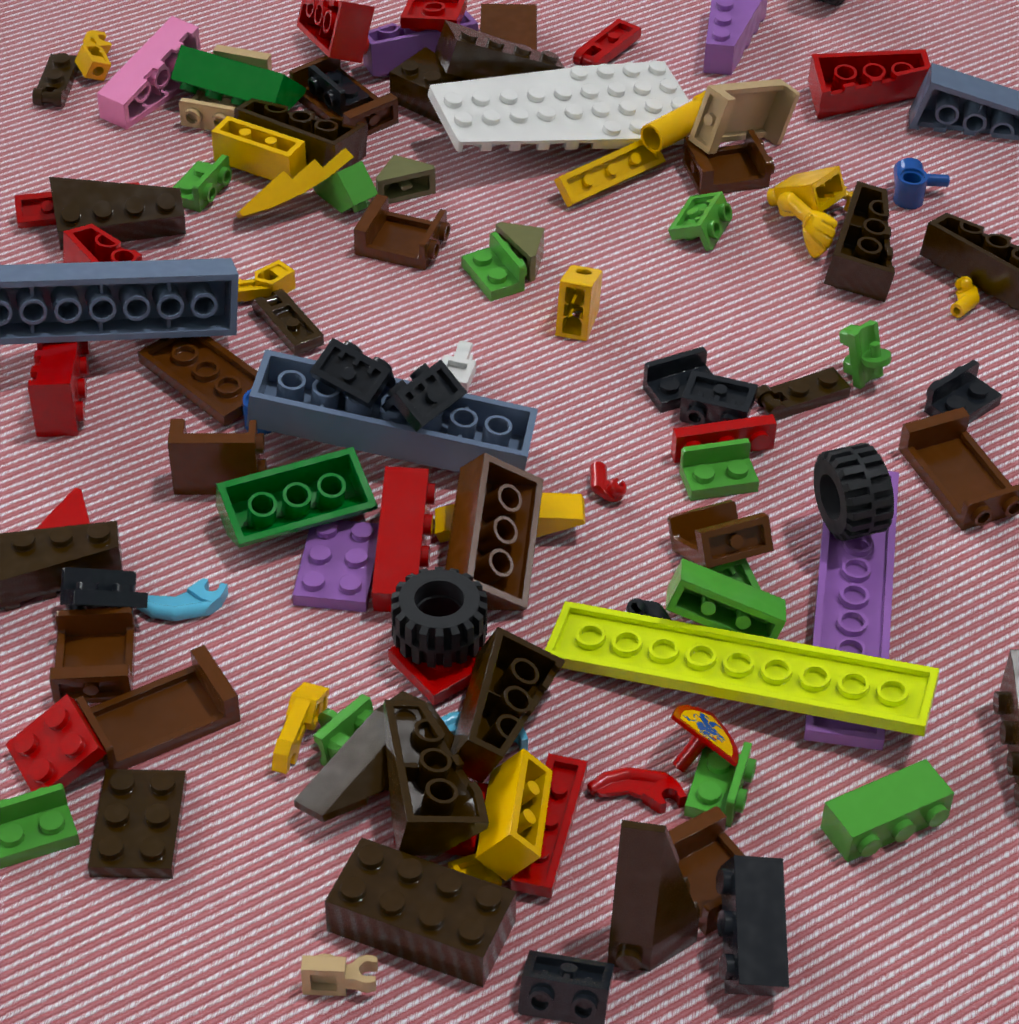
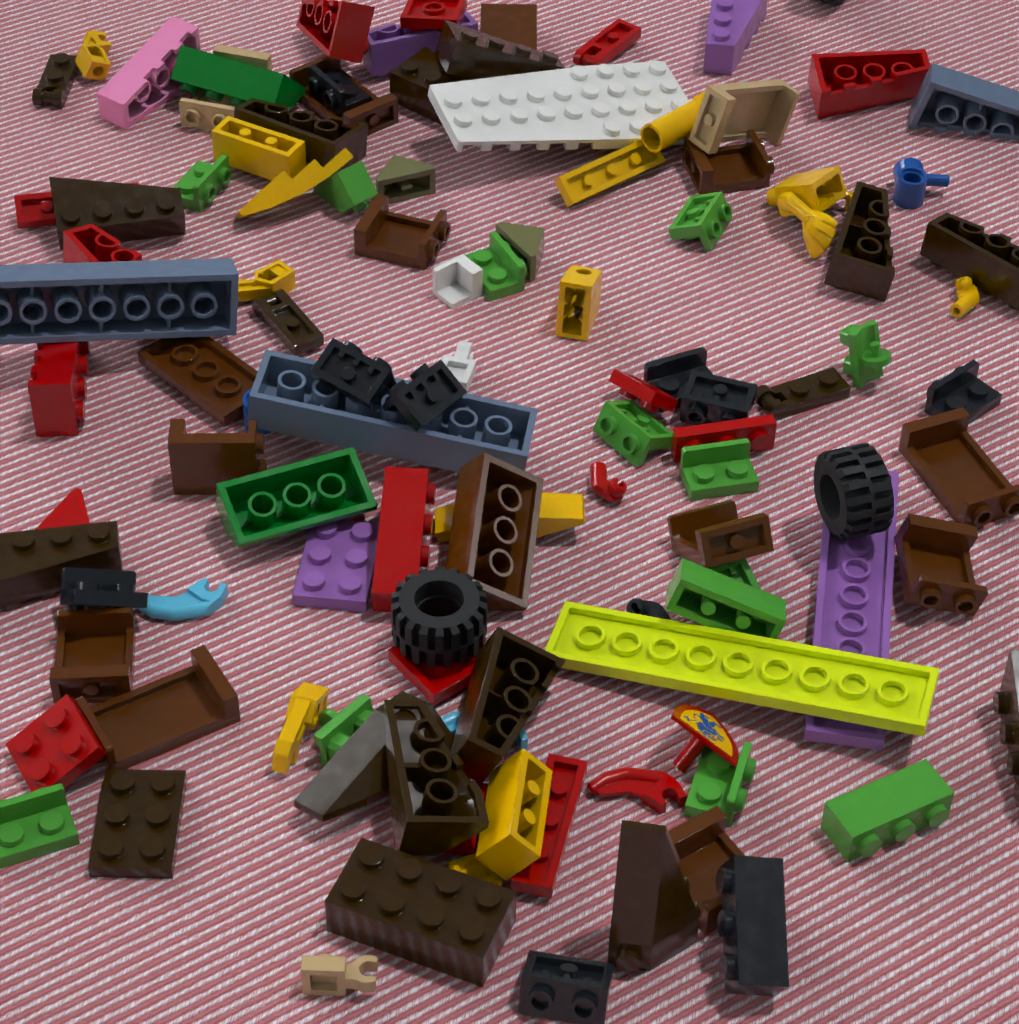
(457, 281): none -> white panel
(631, 430): none -> bright green bracket
(635, 388): none -> red plate
(938, 564): none -> reddish brown panel

